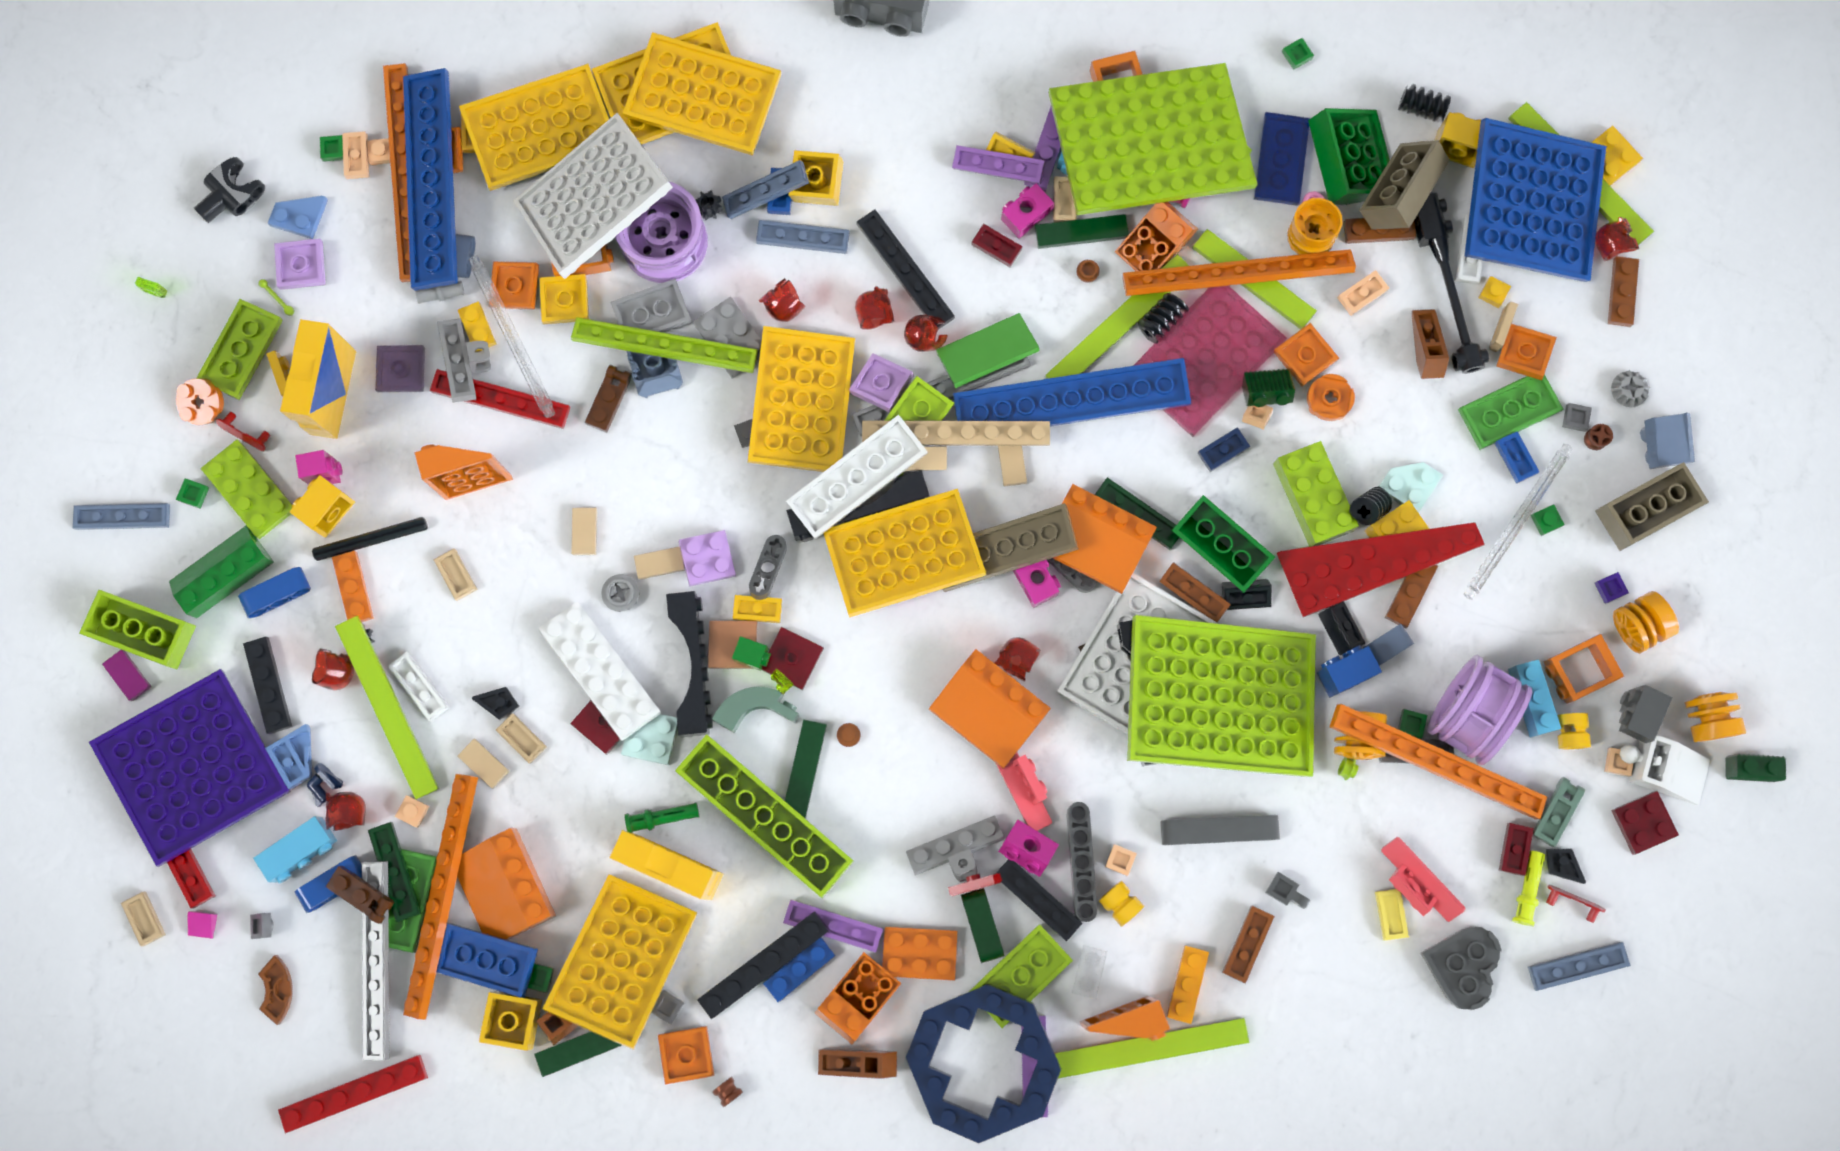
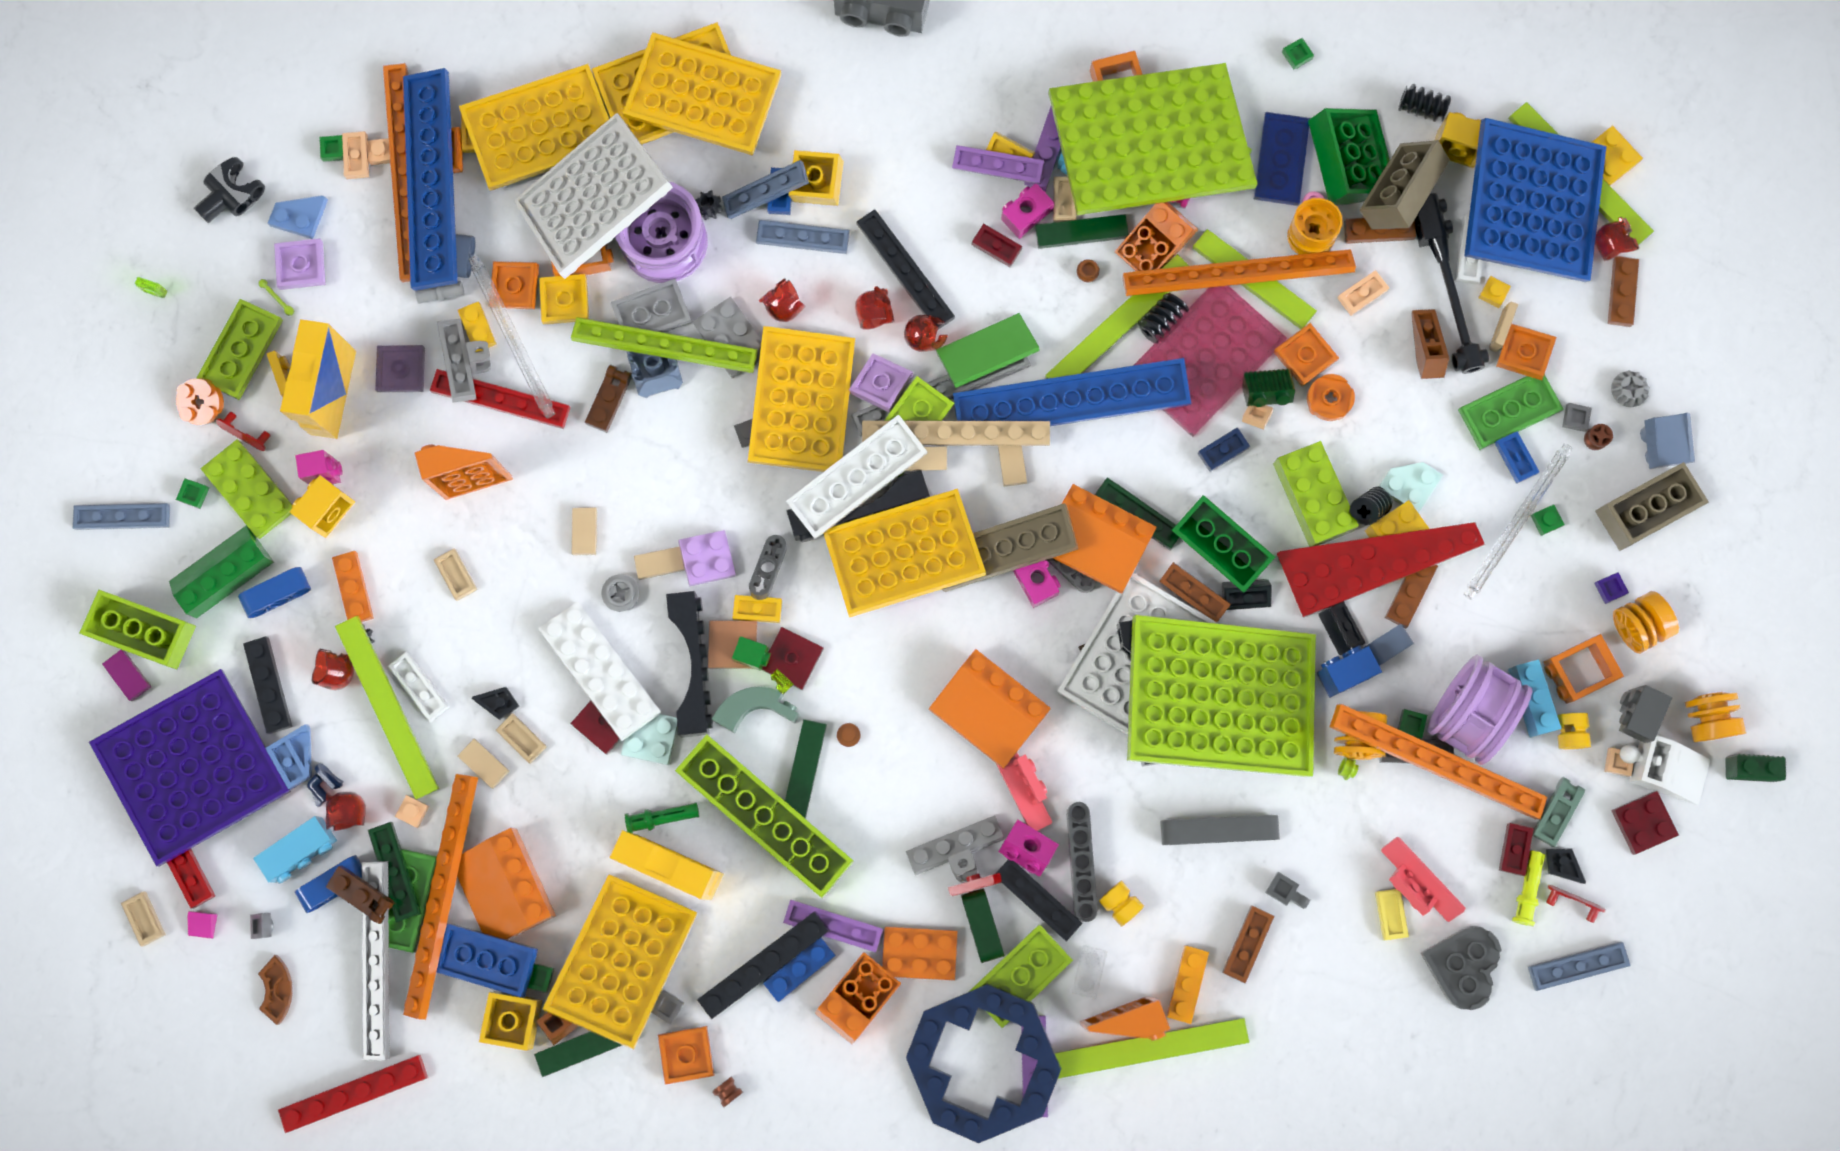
(369, 538): black axle -> none
(858, 1063): dark orange slope -> none
(1017, 657): clear red helmet -> none
(1120, 860): light nougat plate -> none

